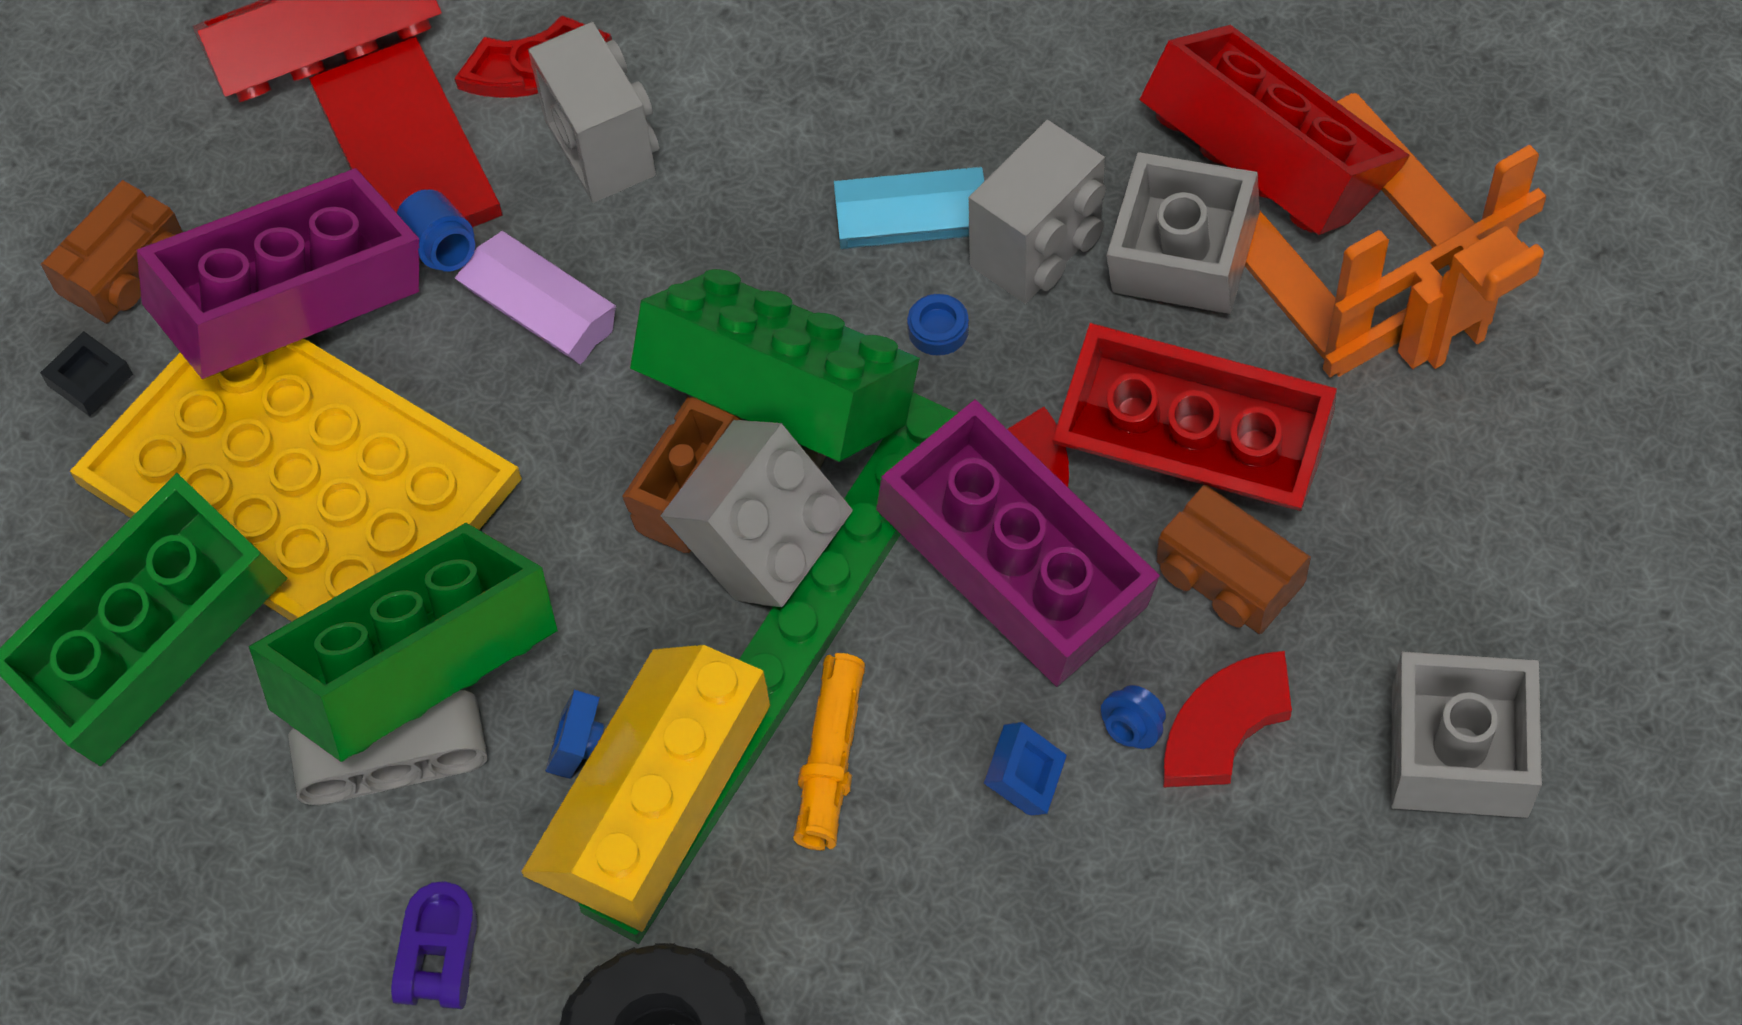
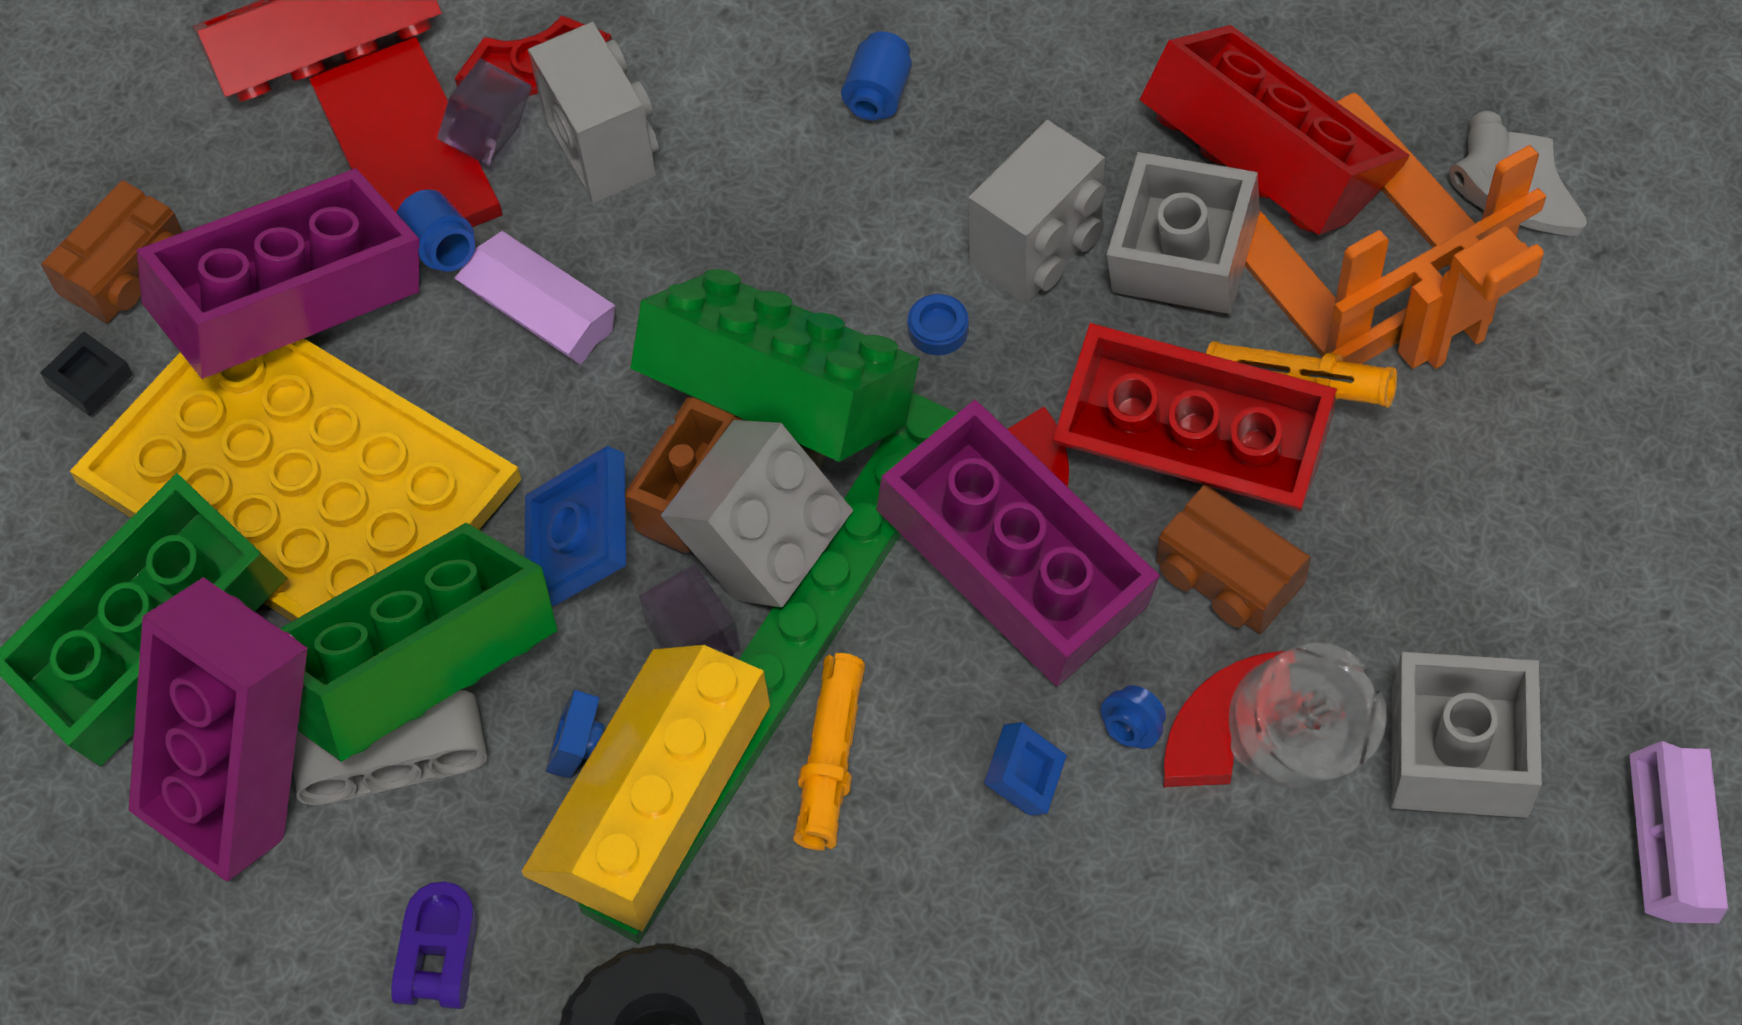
(215, 727): none -> magenta brick
(484, 111): none -> clear purple brick
(578, 524): none -> blue plate
(689, 614): none -> clear purple brick
(877, 76): none -> blue brick
(905, 207): medium azure piece -> none
(1336, 697): none -> clear brick
(1369, 382): none -> light orange pin
(1491, 143): none -> light grey arm
(1678, 834): none -> lavender piece

